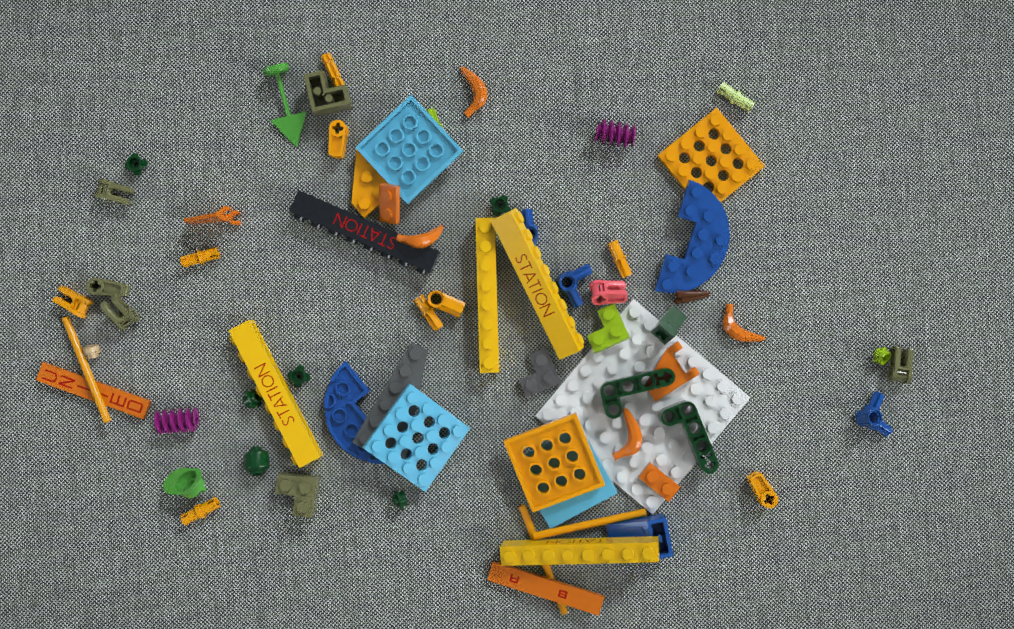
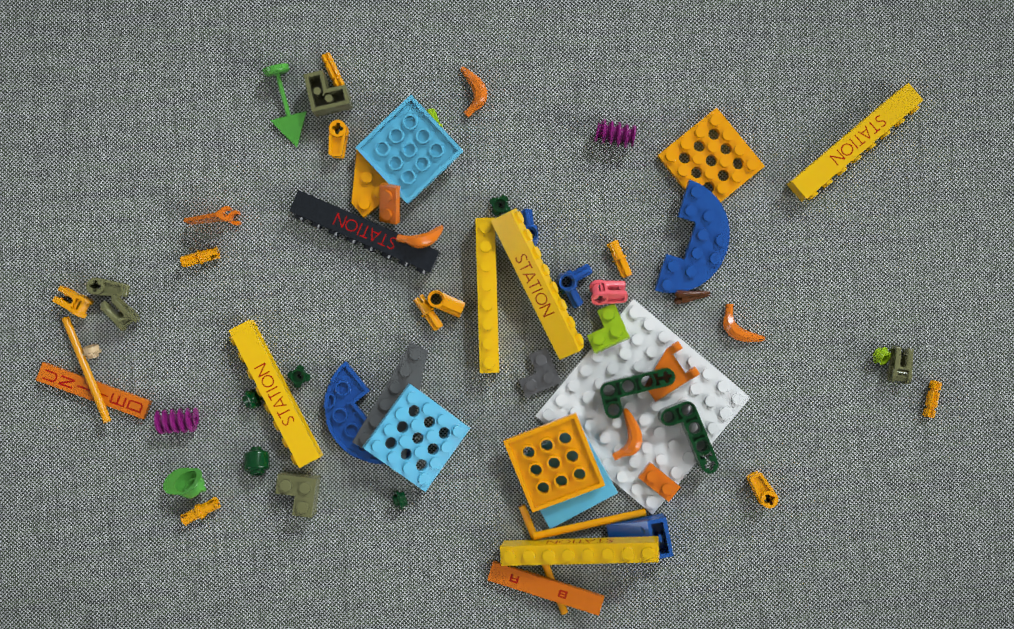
(106, 191): olive piece -> none
(130, 164): dark green plate -> none
(667, 327): dark green bracket -> none
(735, 97): yellowish green pin -> none
(853, 143): none -> yellow brick
(871, 416): blue axle -> none
(932, 399): none -> light orange axle

